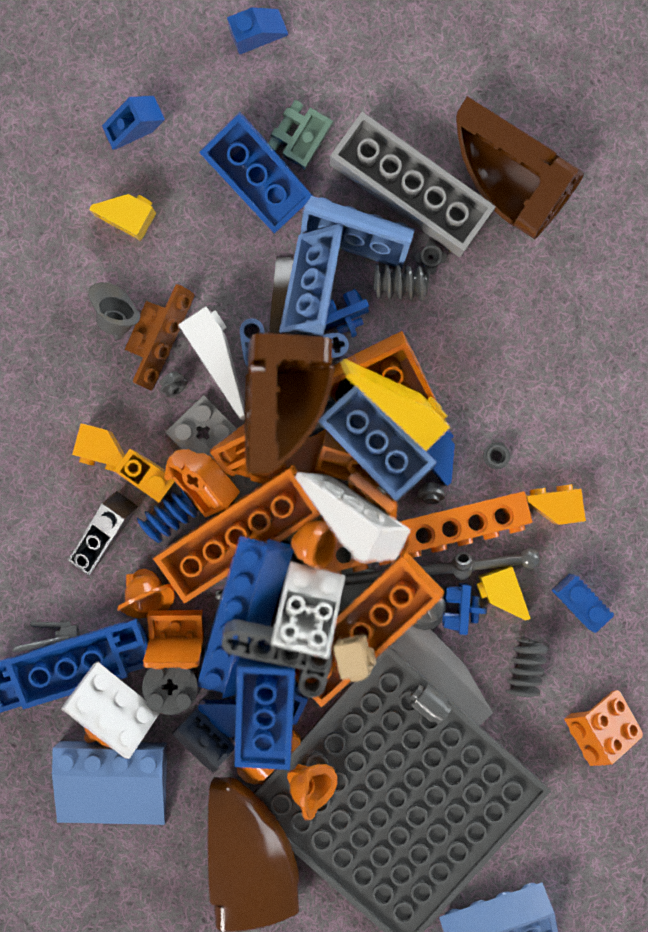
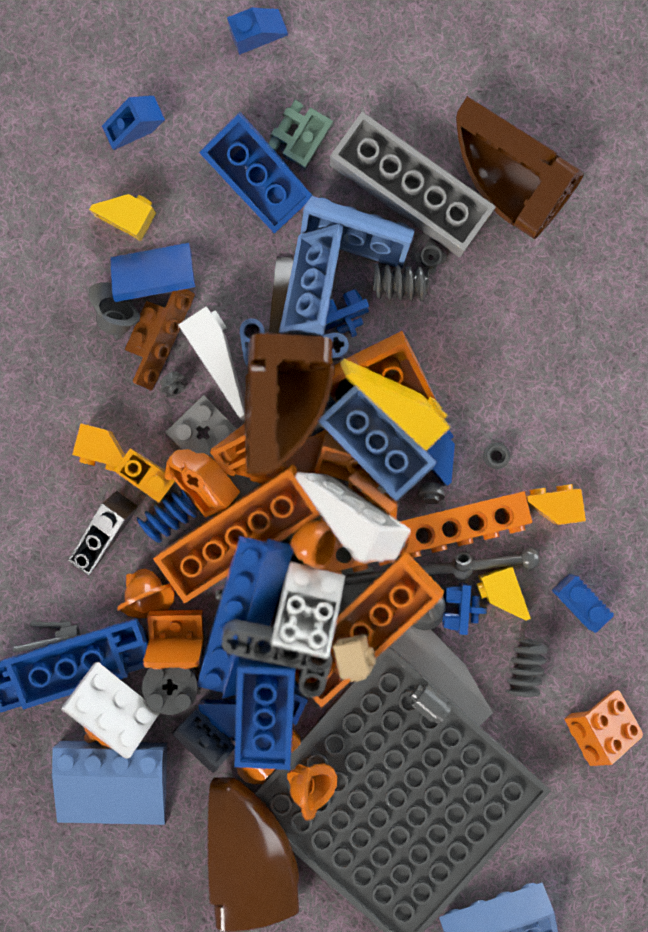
(152, 272): none -> blue tile

